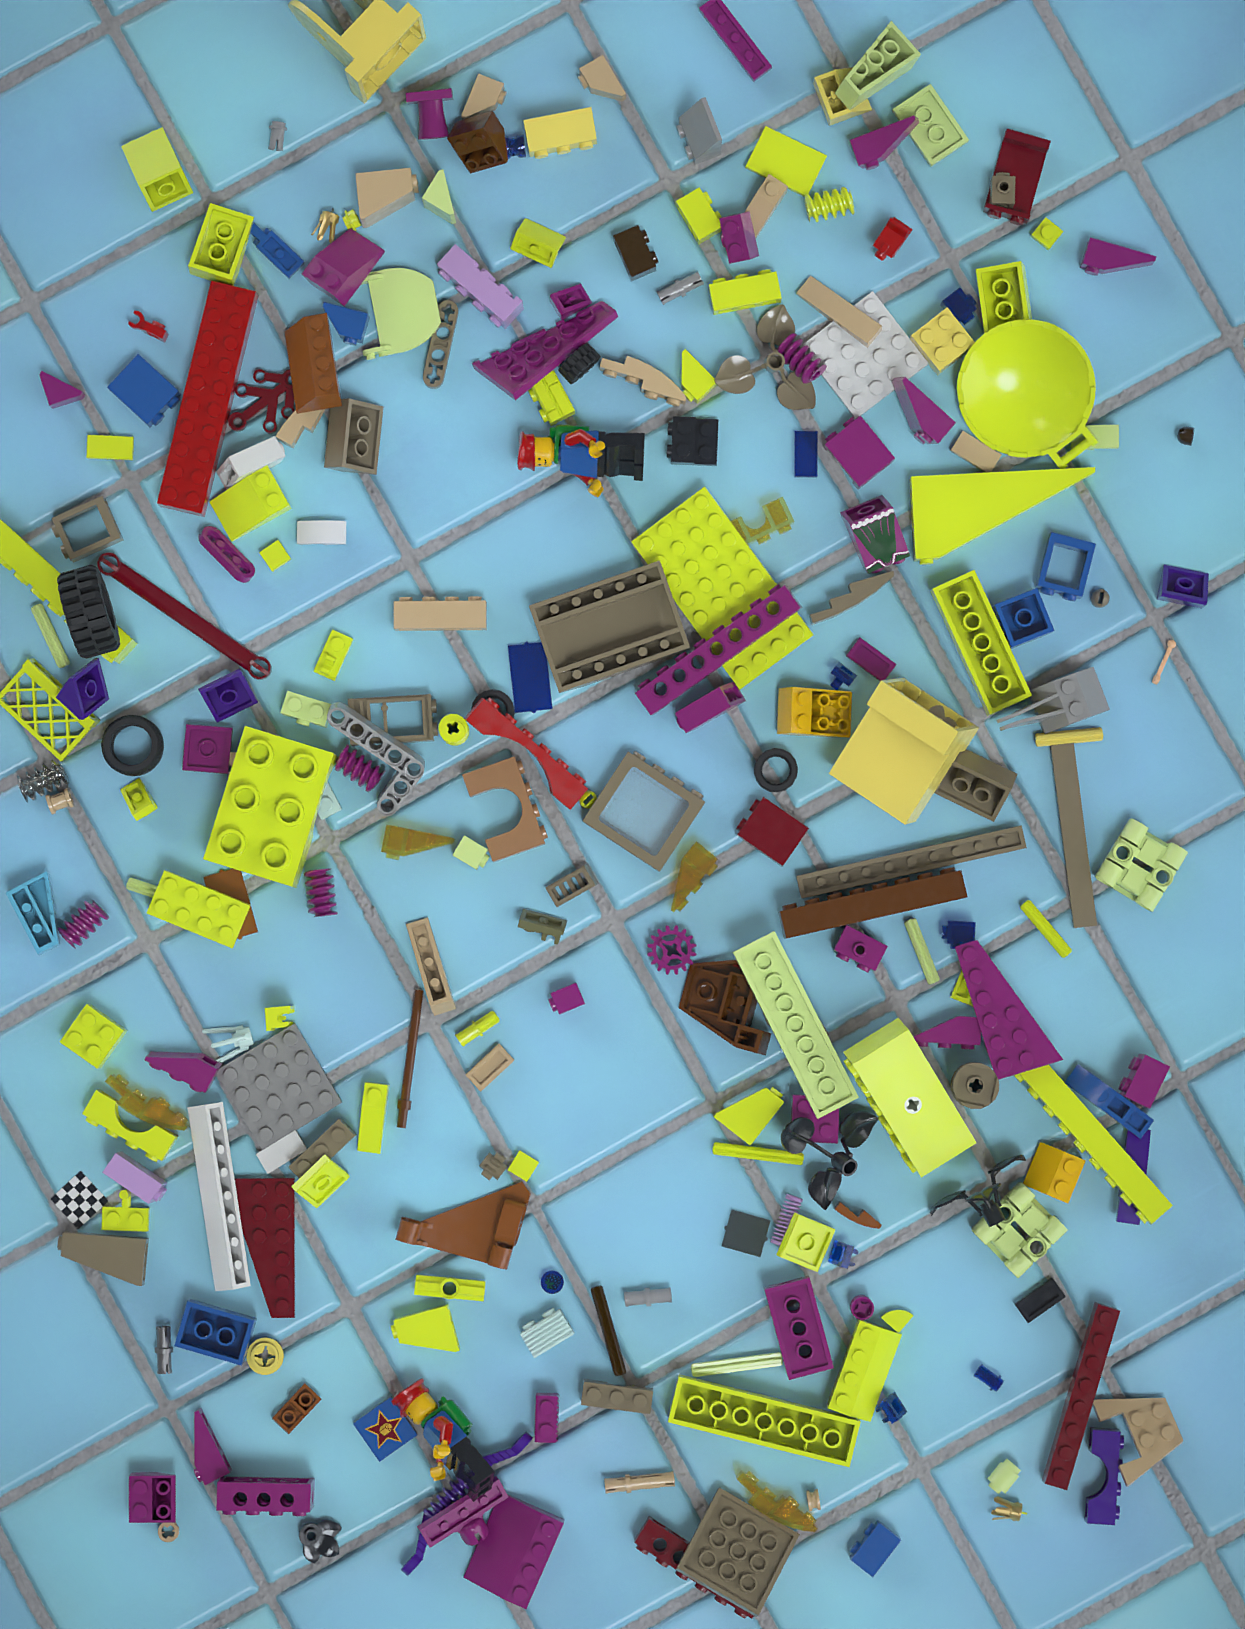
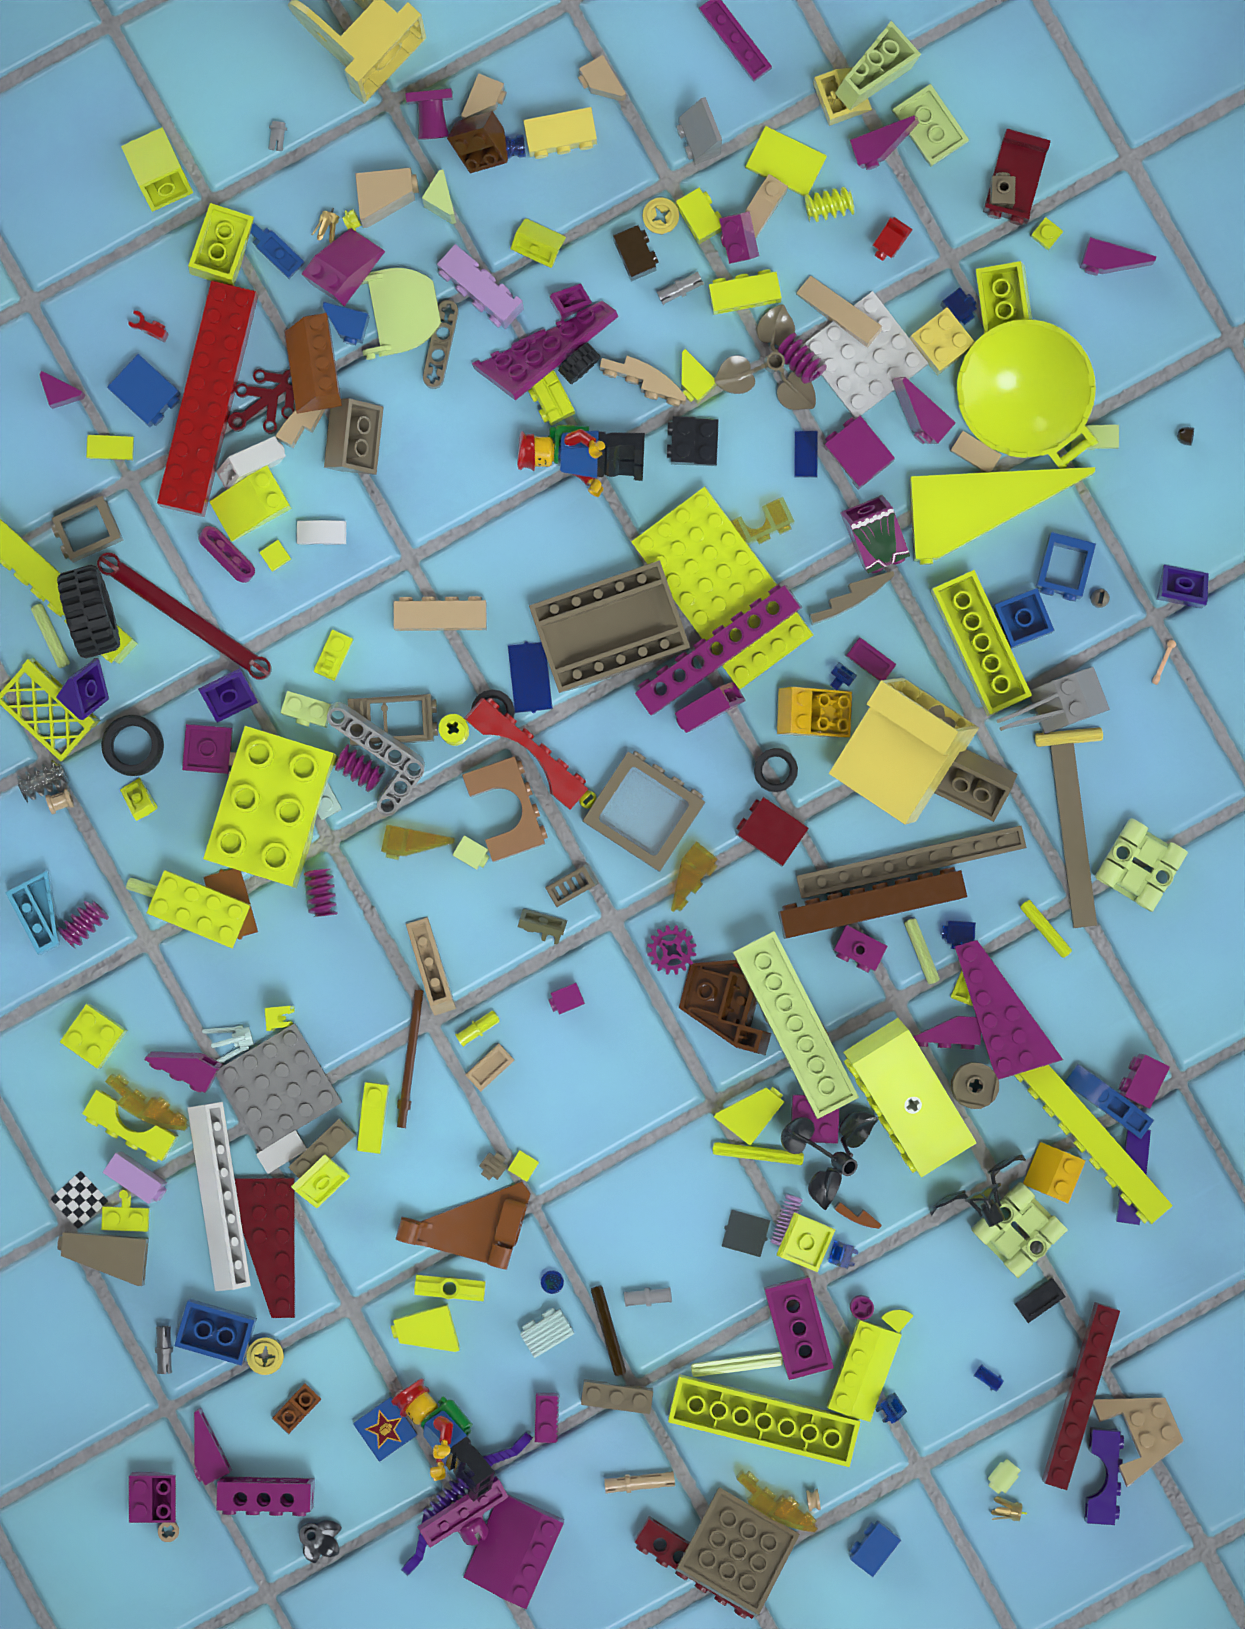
(662, 205): none -> light yellow gear

